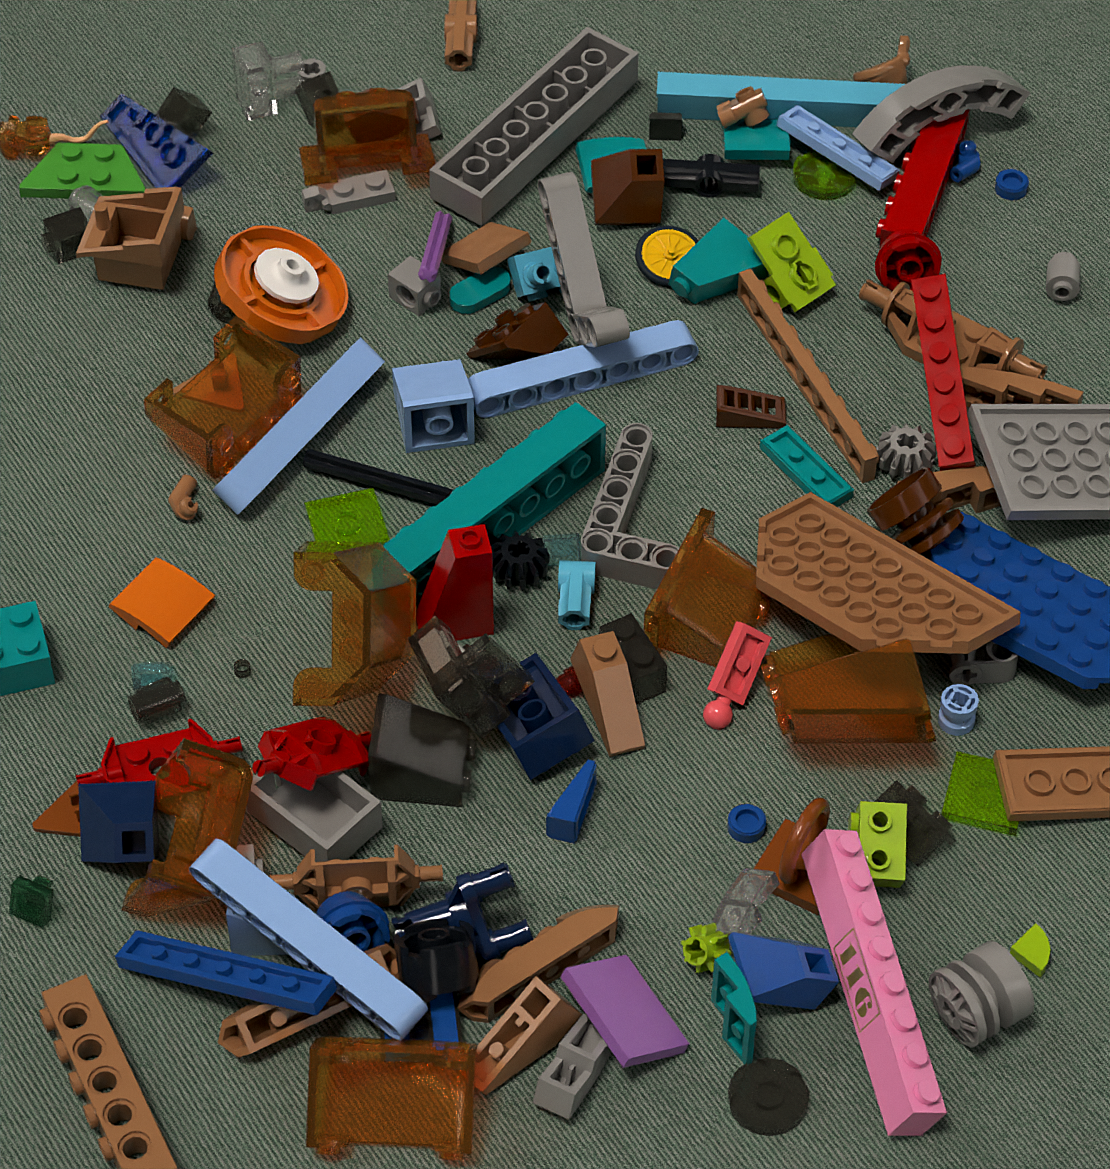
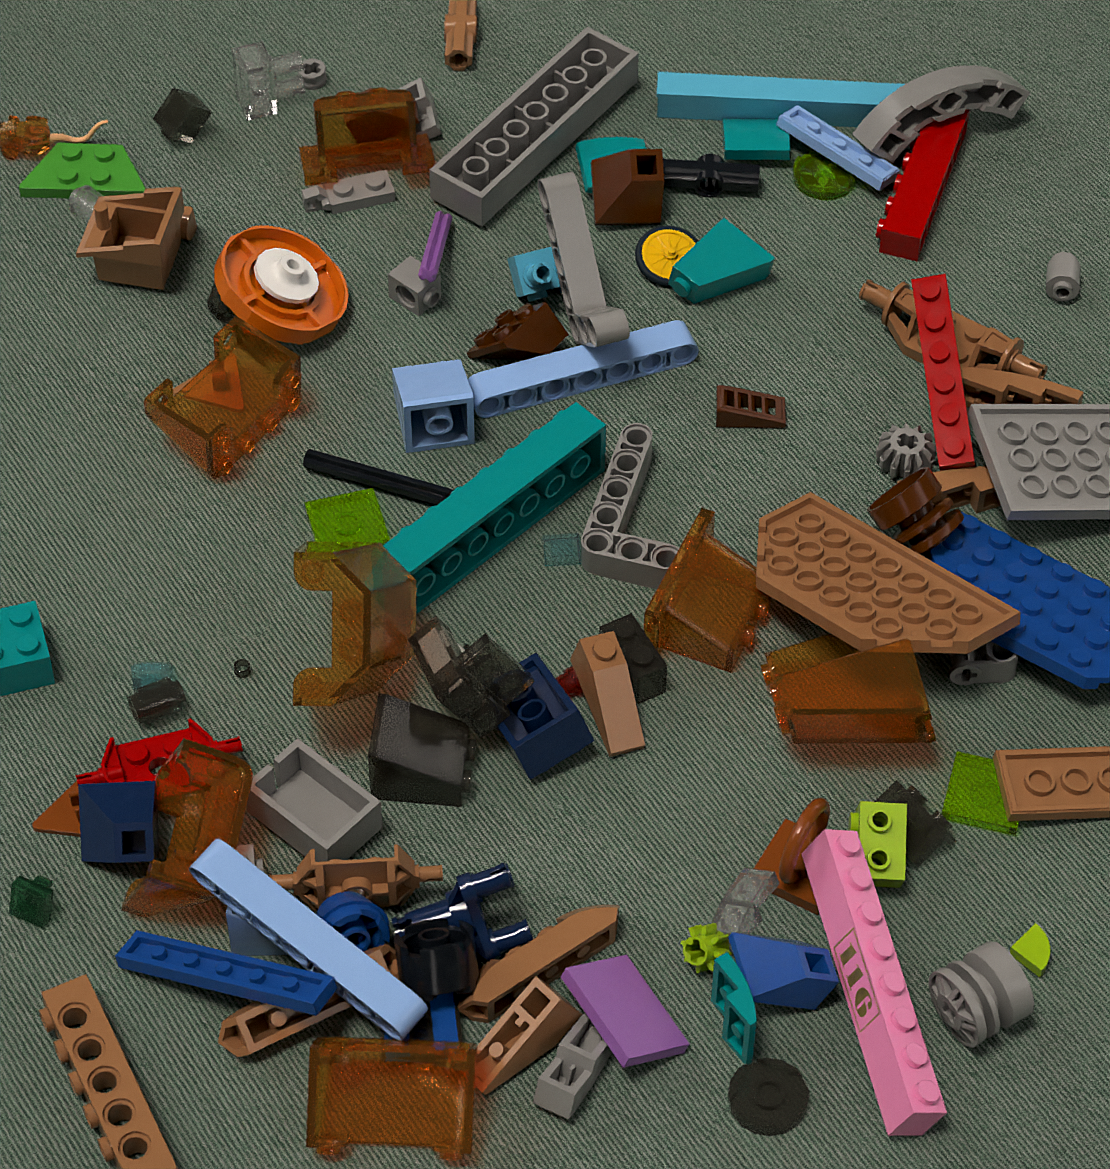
(64, 234): clear smoke brick -> none
(156, 146): clear blue wing -> none
(162, 601): orange slope -> none
(180, 498): medium nougat arm -> none
(298, 426): light blue beam -> none
(311, 751): red plate -> none
(313, 89): clear smoke brick -> none
(461, 585): red slope -> none
(479, 290): teal tile -> none
(486, 247): medium nougat tile -> none
(519, 560): black gear -> none
(569, 811): blue slope -> none
(575, 586): medium azure piece -> none
(665, 126): pearl dark grey slope -> none
(735, 673): coral plate -> none
(746, 823): blue tile -> none
(749, 105): medium nougat plate -> none
(784, 251): lime piece -> none
(805, 466): teal tile -> none
(811, 382): medium nougat plate -> none
(890, 71): medium nougat hat -> none
(906, 257): red cone -> none
(958, 709): light blue wheel -> none
(968, 162): blue arm -> none
(1011, 184): blue tile -> none

